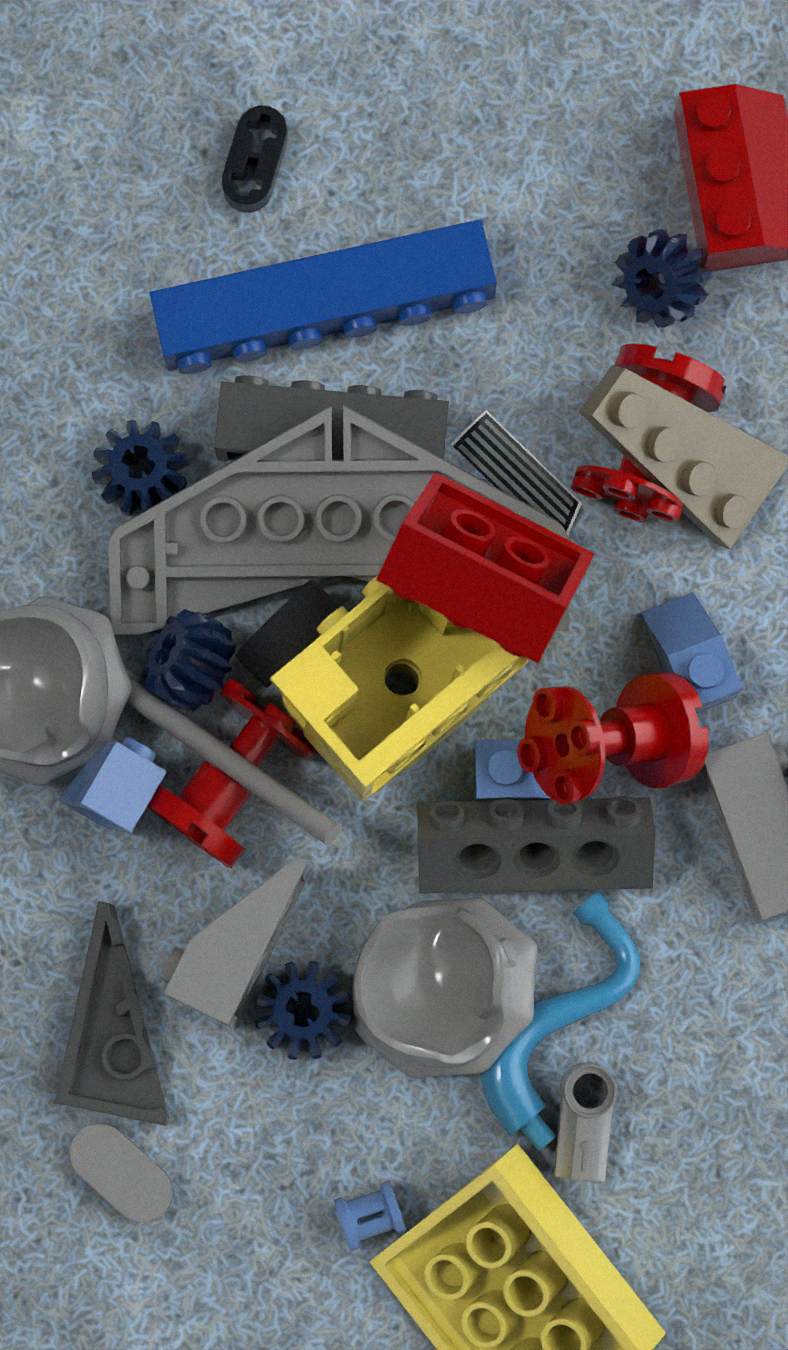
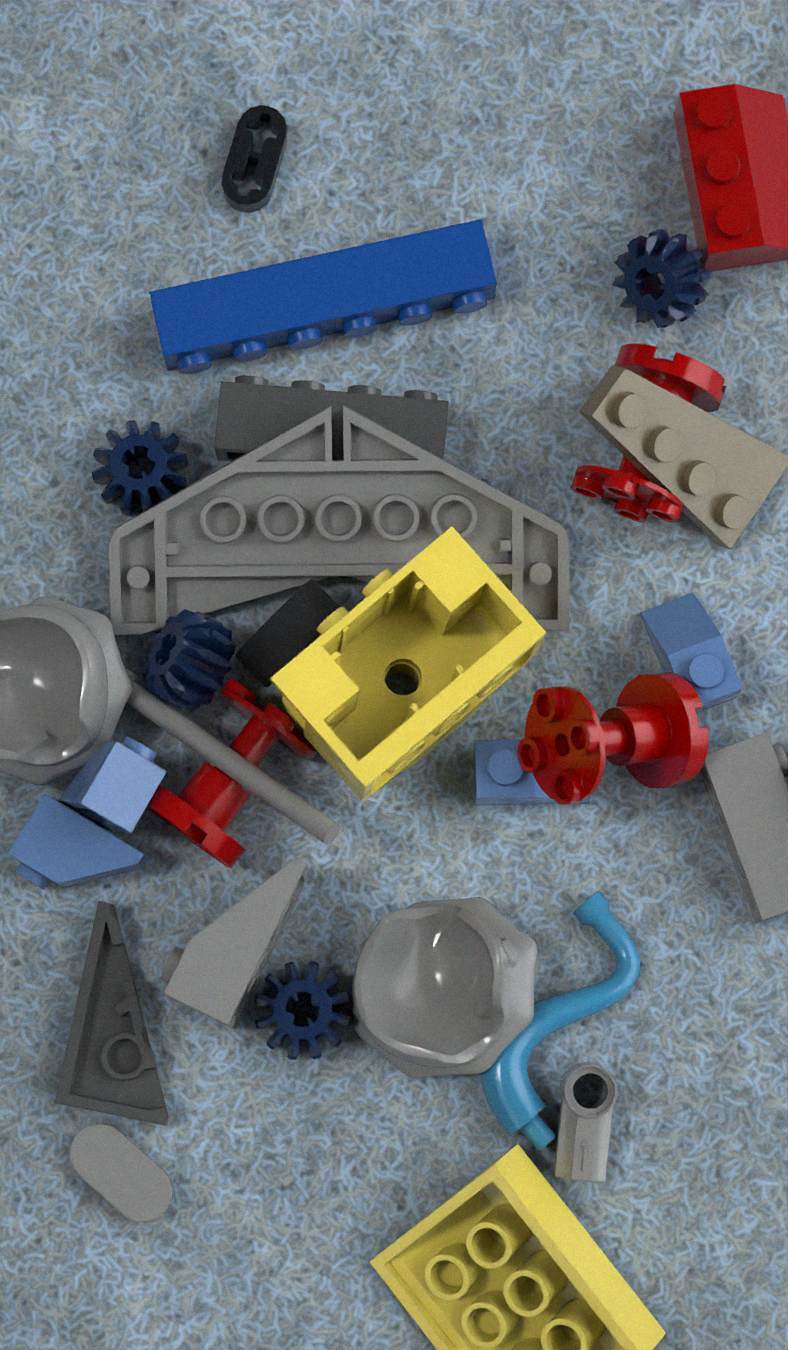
(69, 848): none -> medium blue slope
(359, 1230): medium blue bush -> none
(484, 567): red slope -> none
(515, 469): sticker -> none
(535, 845): dark grey brick -> none

